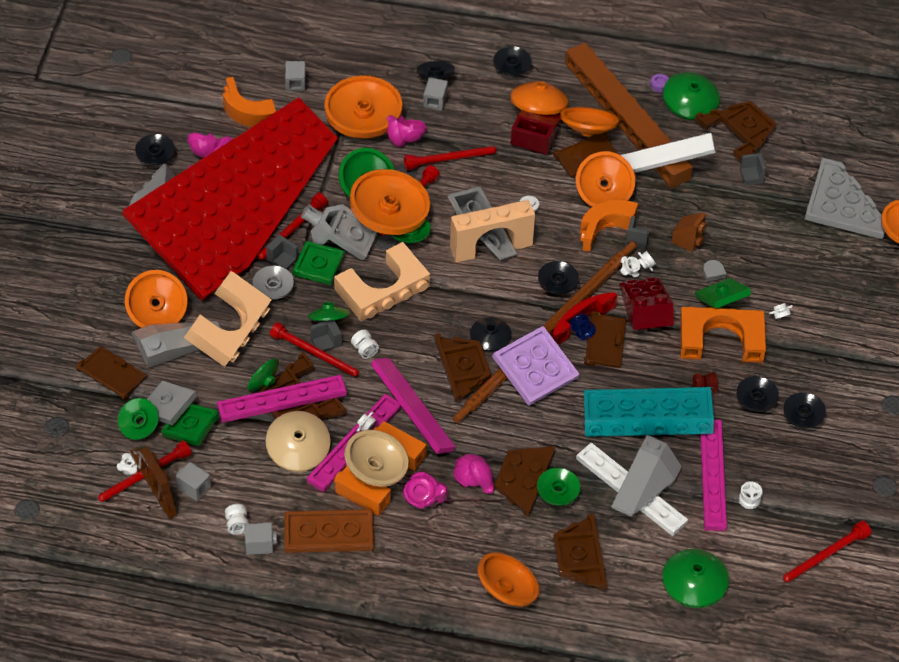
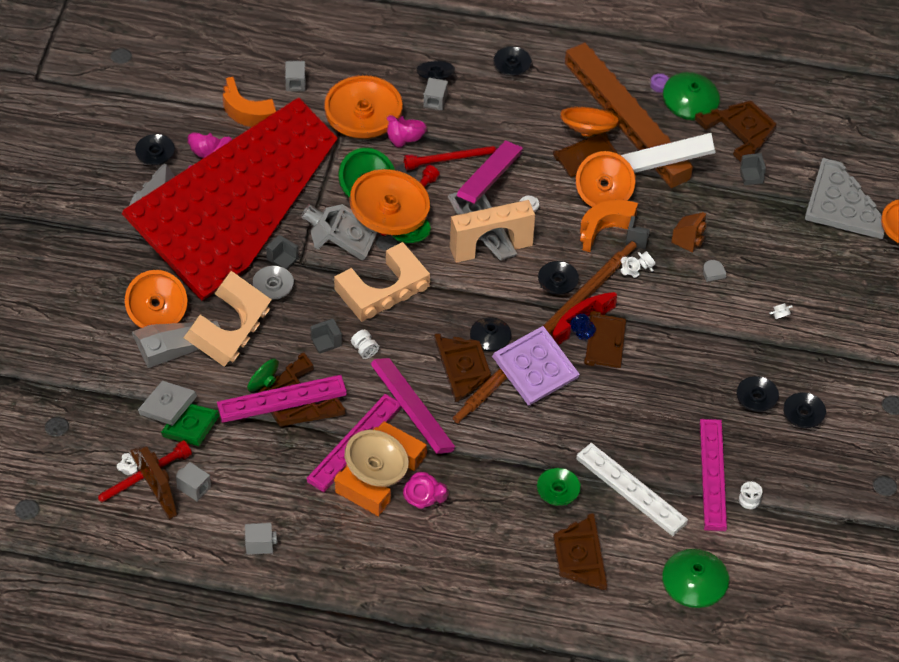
(108, 370): reddish brown door -> none
(130, 415): green dish -> none
(236, 517): white wheel -> none
(280, 332): red piece -> none
(297, 453): tan dish -> none
(318, 201): red piece -> none
(318, 263): green plate -> none
(328, 531): dark orange tile -> none
(329, 312): green dish -> none
(366, 422): white plate -> none
(474, 471): dark pink hair -> none
(489, 172): none -> dark pink tile
(508, 579): orange dish -> none
(520, 475): reddish brown wing -> none
(535, 131): dark red slope -> none
(539, 98): orange dish -> none
(647, 303): dark red slope -> none
(648, 411): teal bracket -> none
(649, 474): light grey wedge -> none
(708, 380): clear red wheel -> none
(723, 293): green plate -> none
(747, 324): orange arch -> none
(860, 531): red piece -> none

